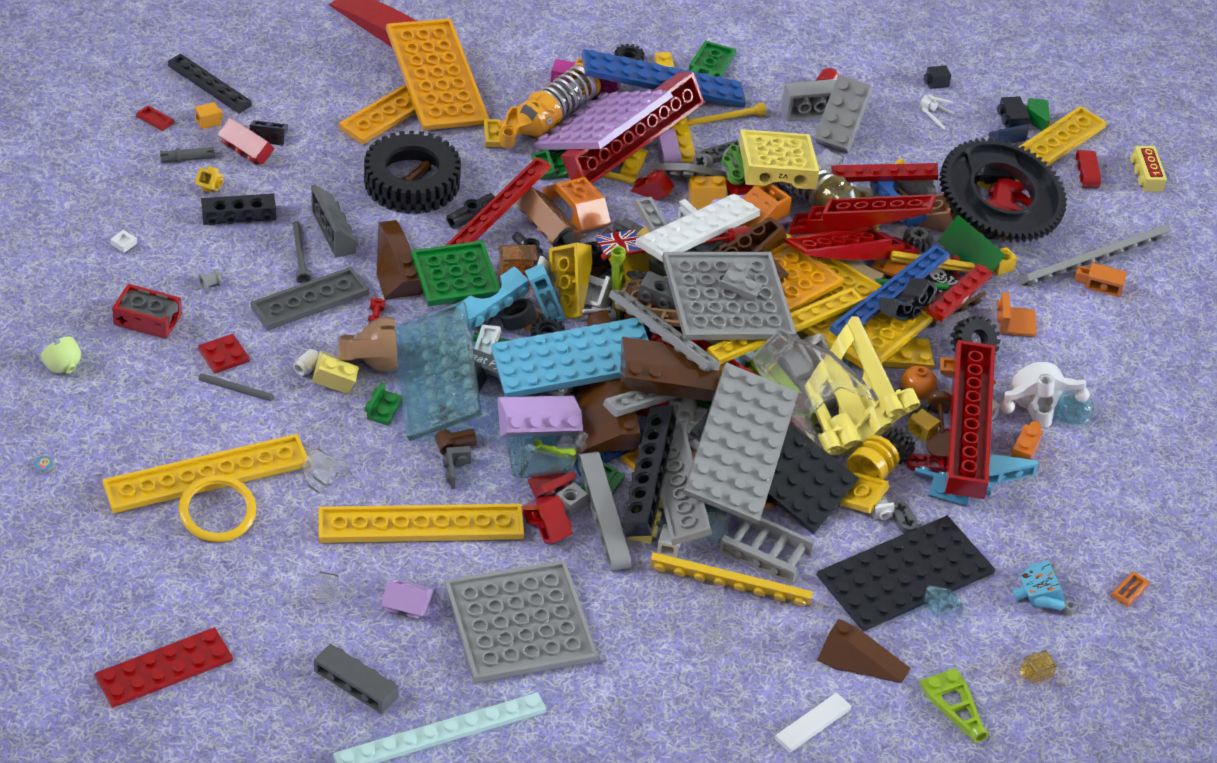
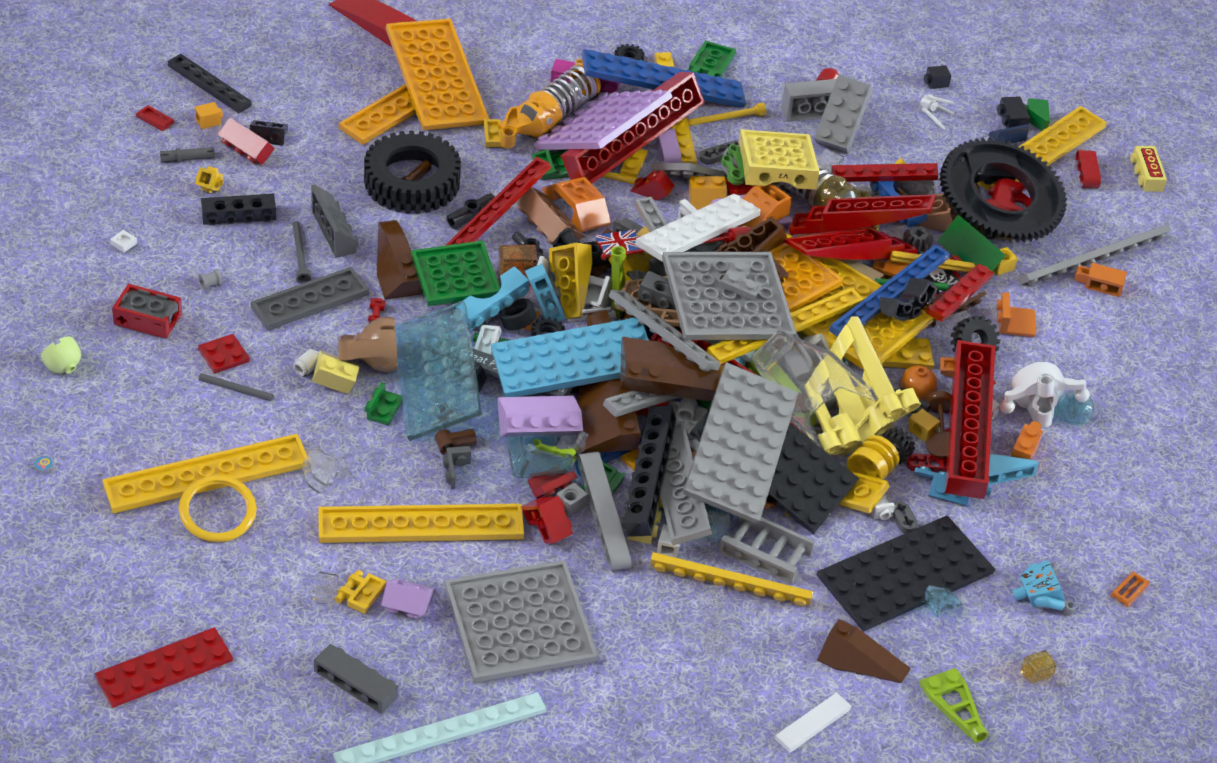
(365, 594): none -> yellow plate
(708, 160): light grey bush -> none

